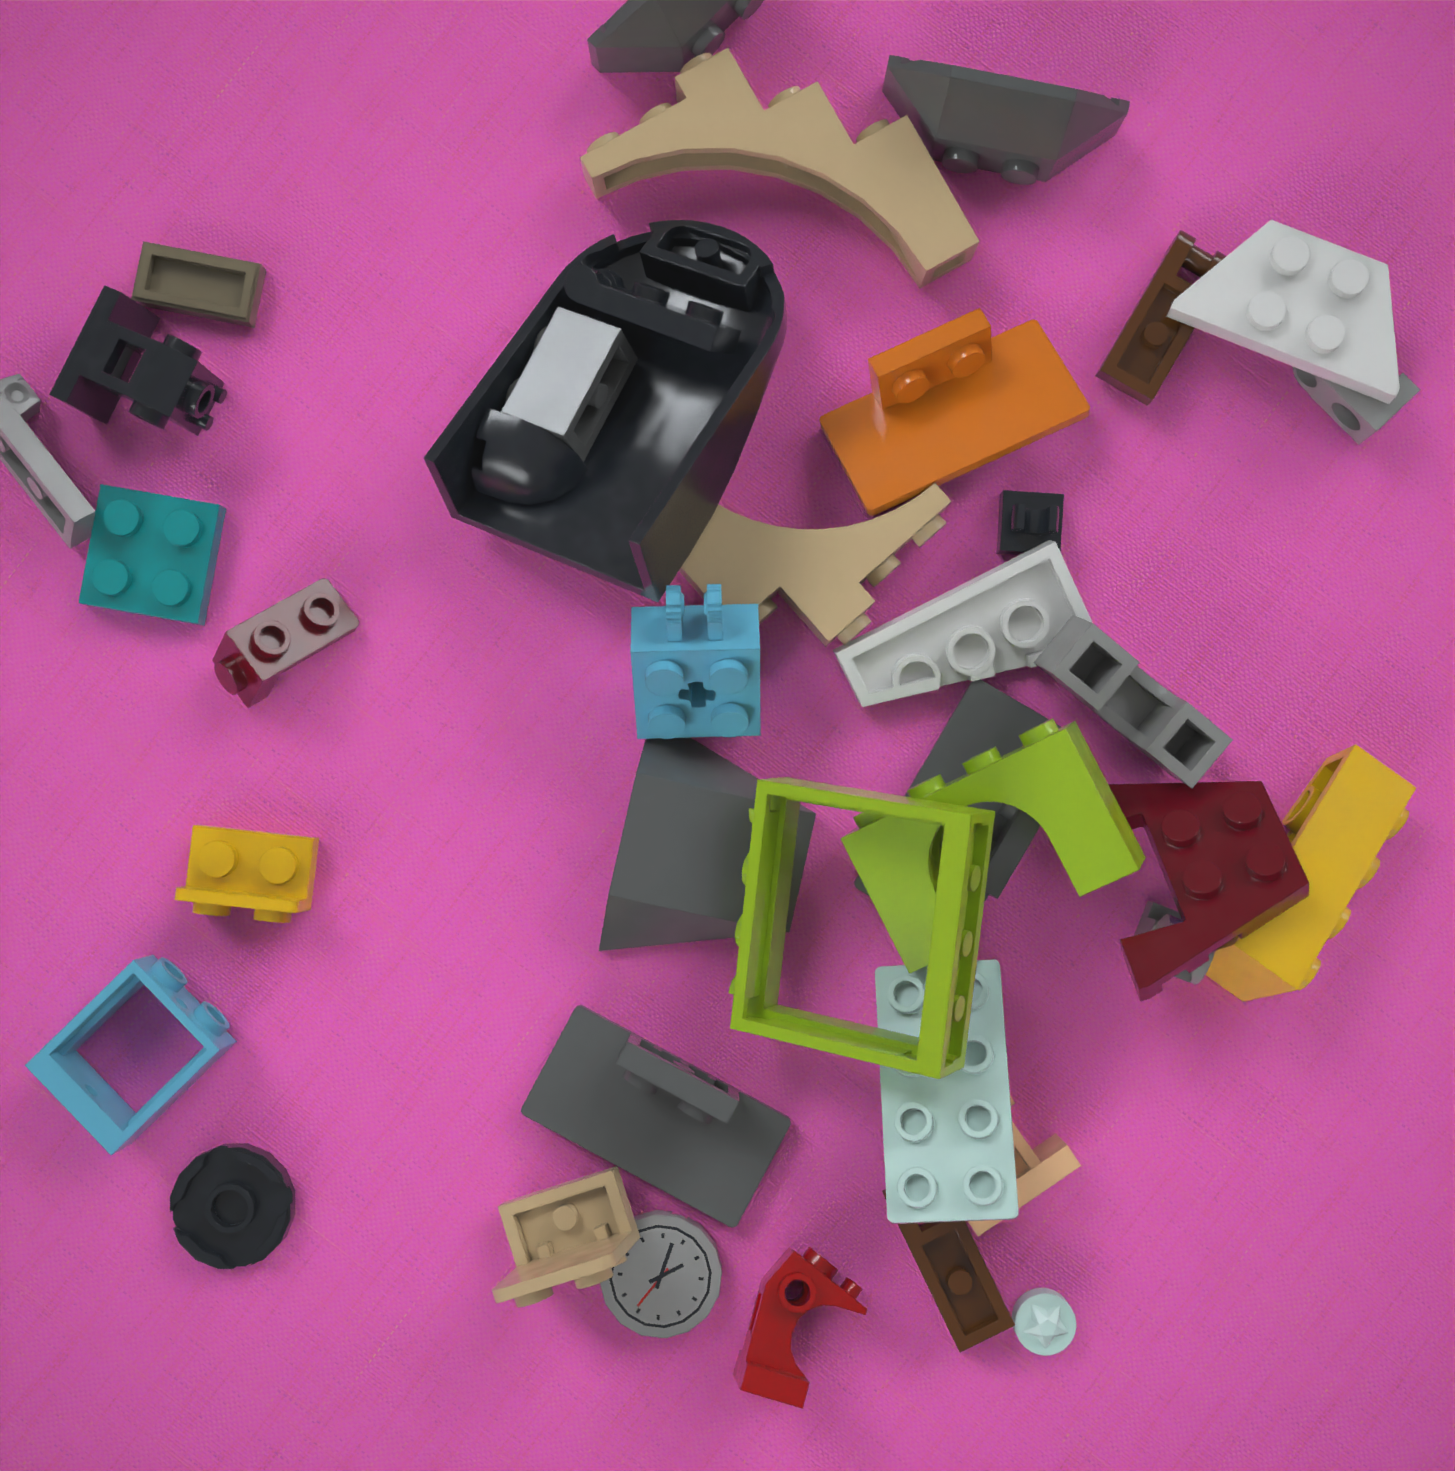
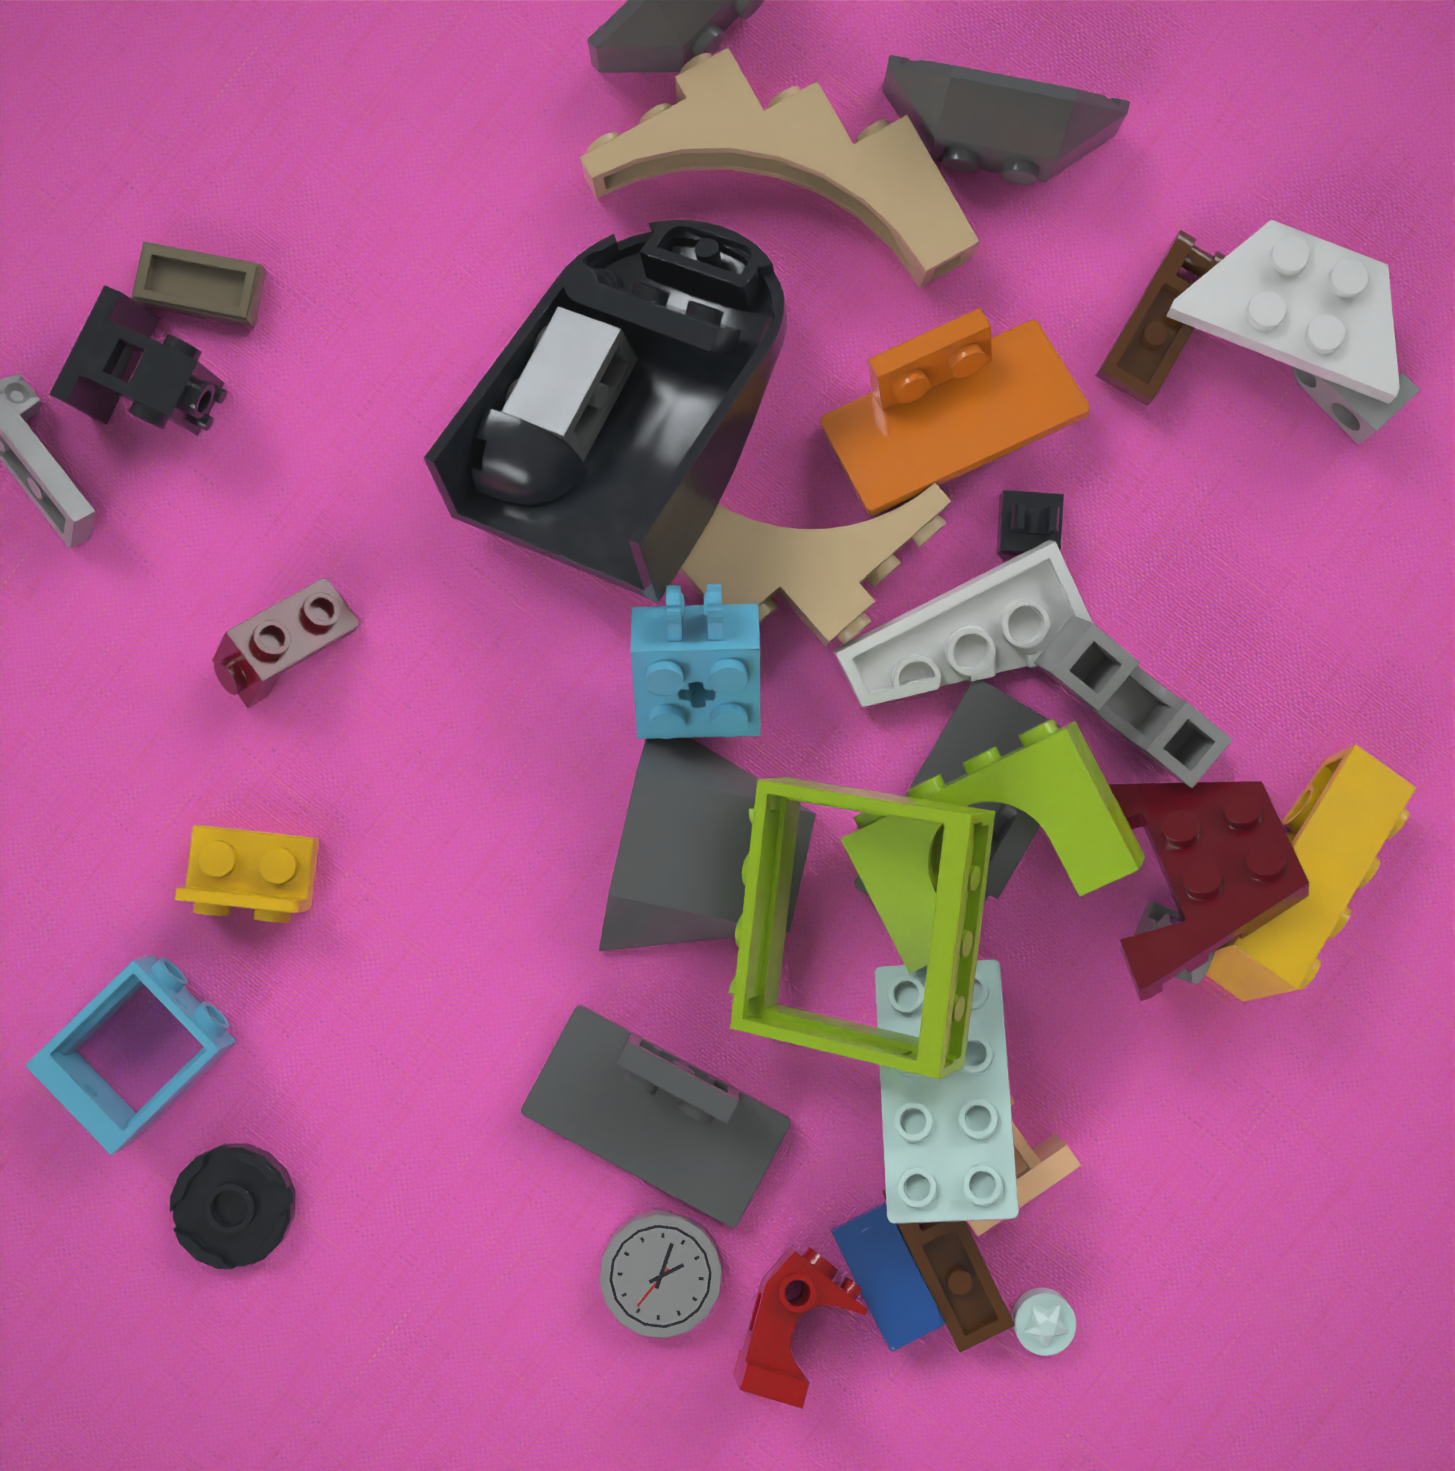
(152, 555): teal plate -> none
(566, 1236): tan bracket -> none
(888, 1277): none -> blue slope

